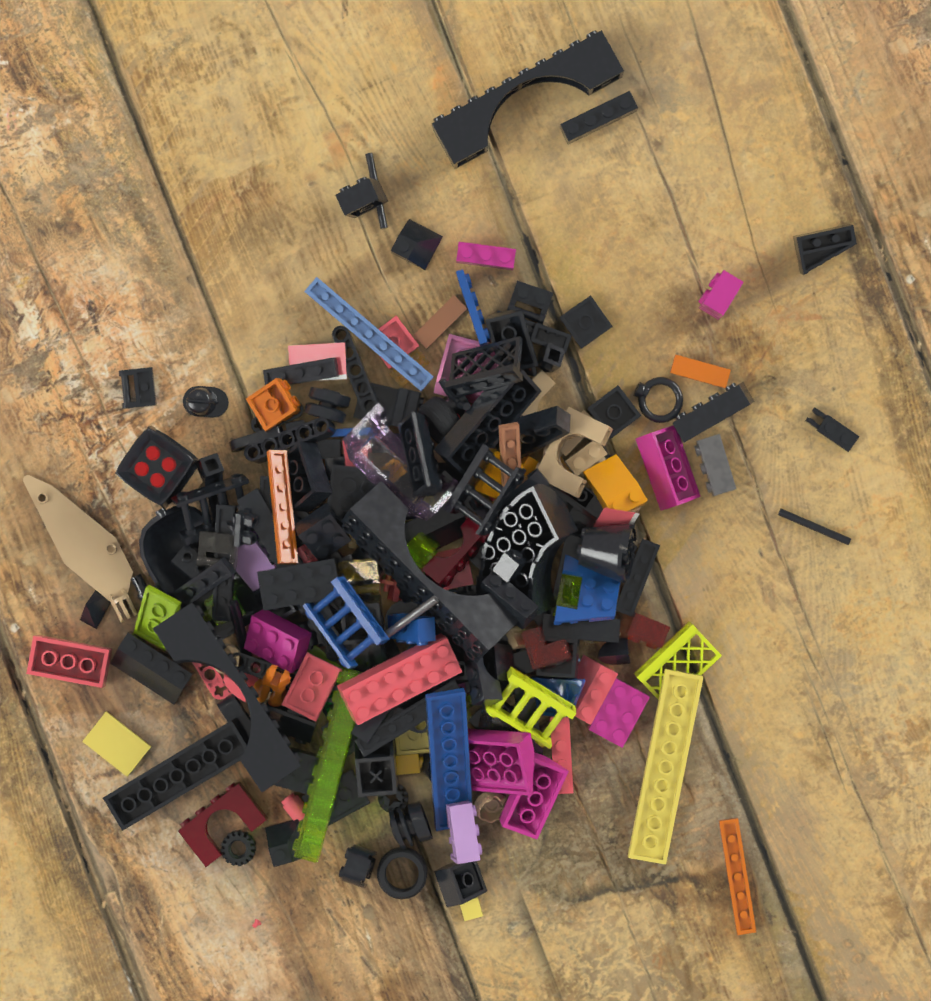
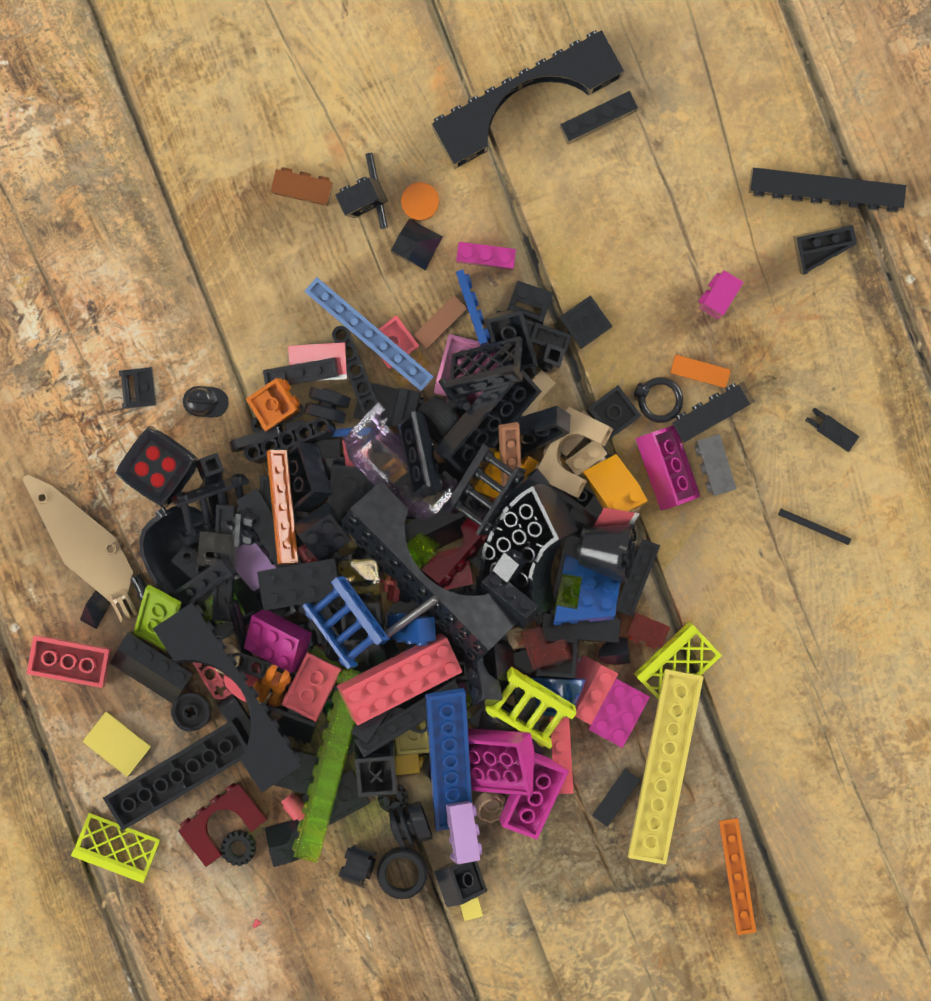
(111, 864): none -> neon yellow fence
(201, 706): none -> black brick
(302, 186): none -> dark orange brick
(420, 201): none -> orange tile
(616, 797): none -> black tile
(827, 189): none -> black brick

